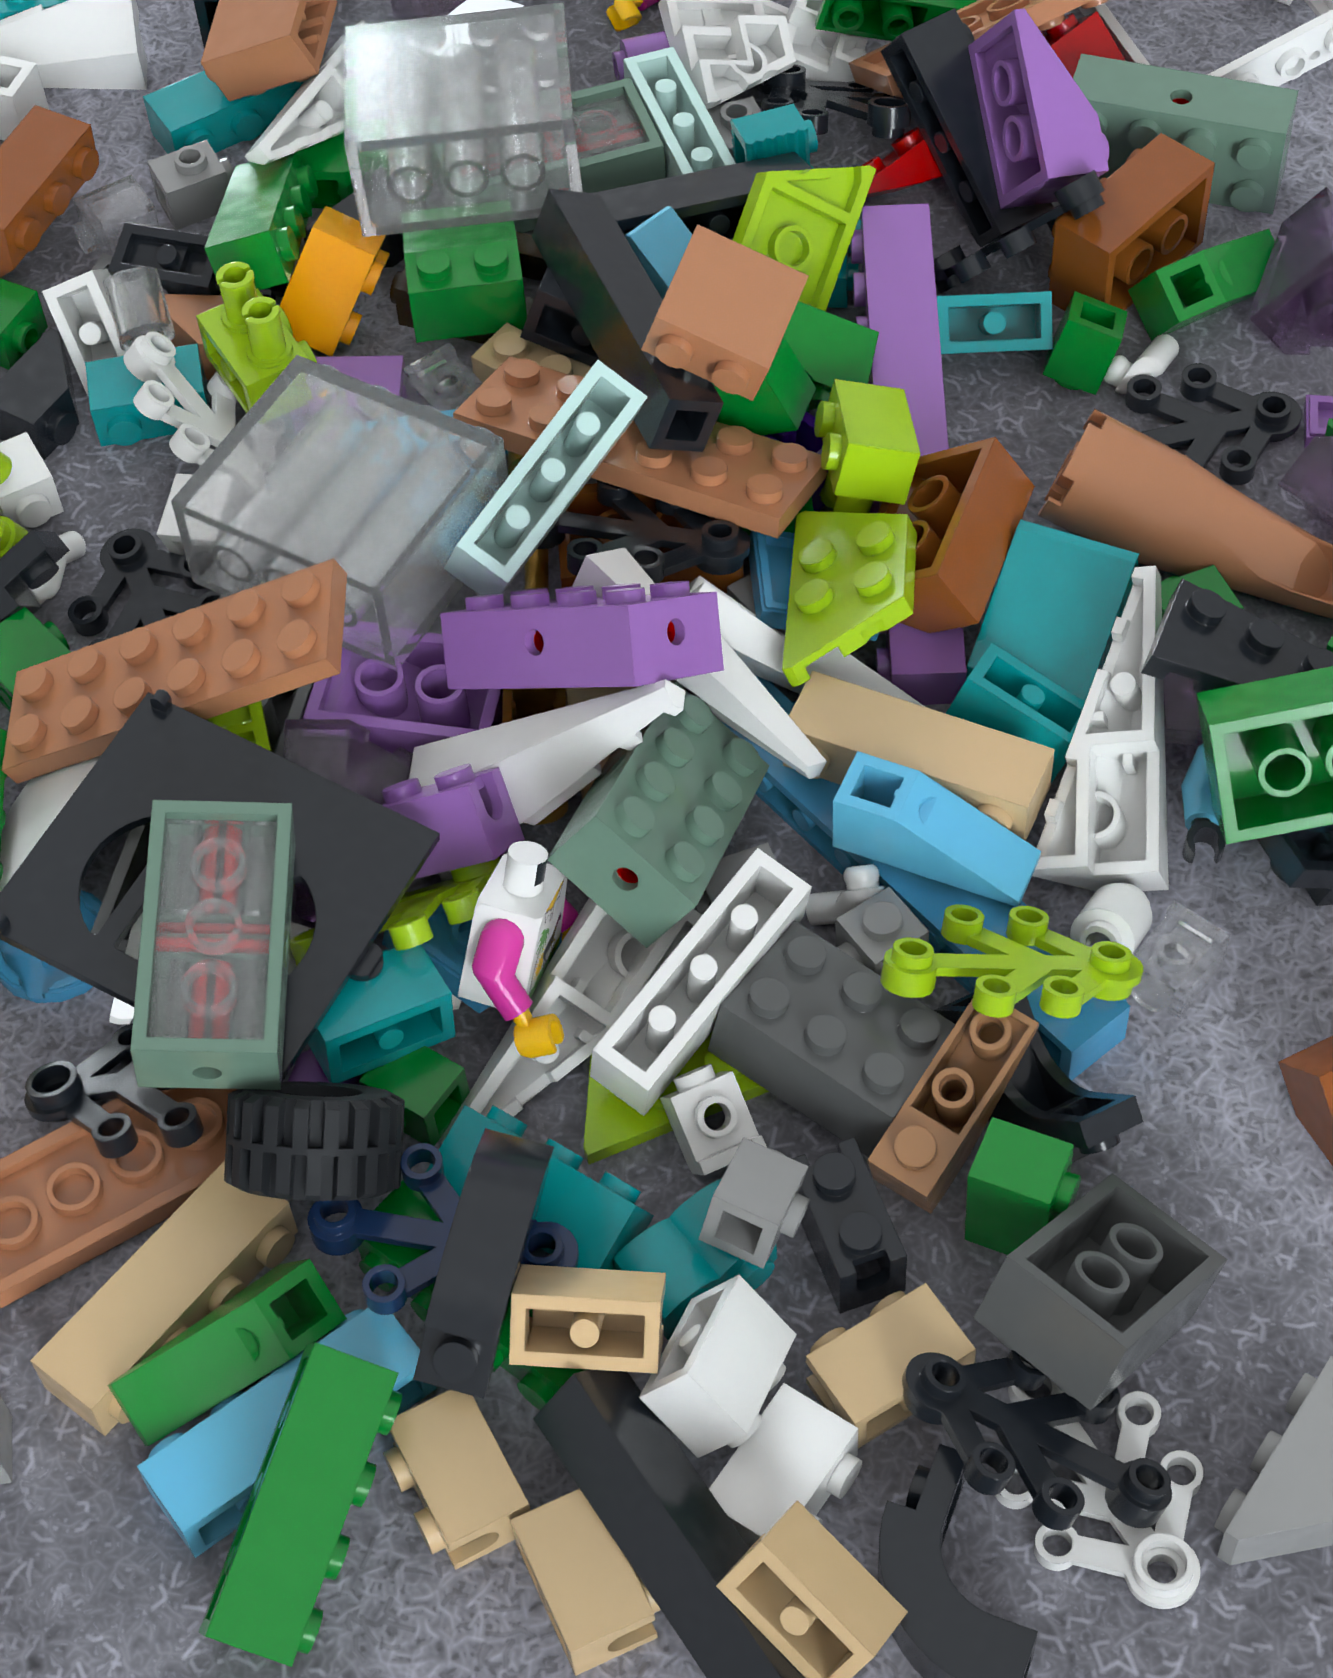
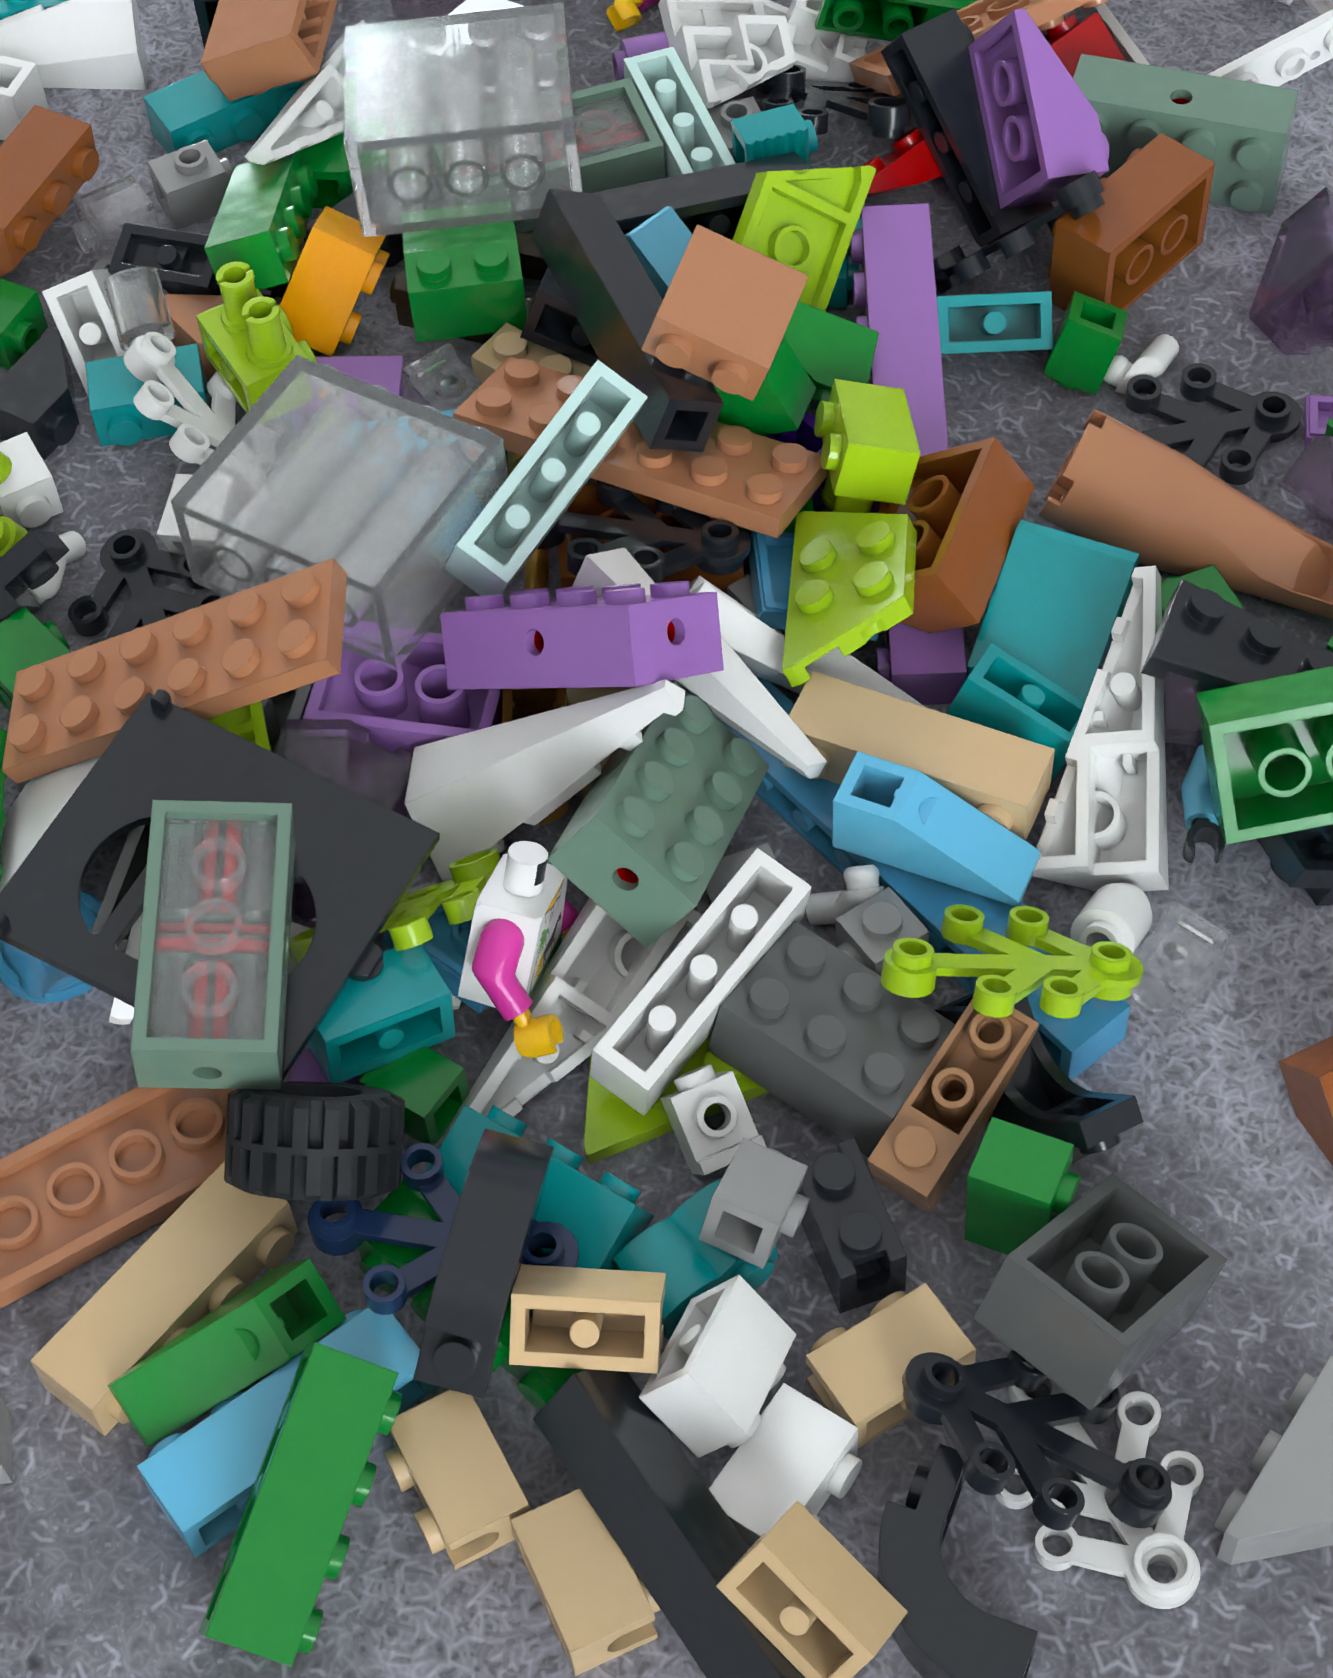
(69, 1092): black plant -> none
(467, 811): medium lavender brick -> none
(1202, 283): green slope -> none

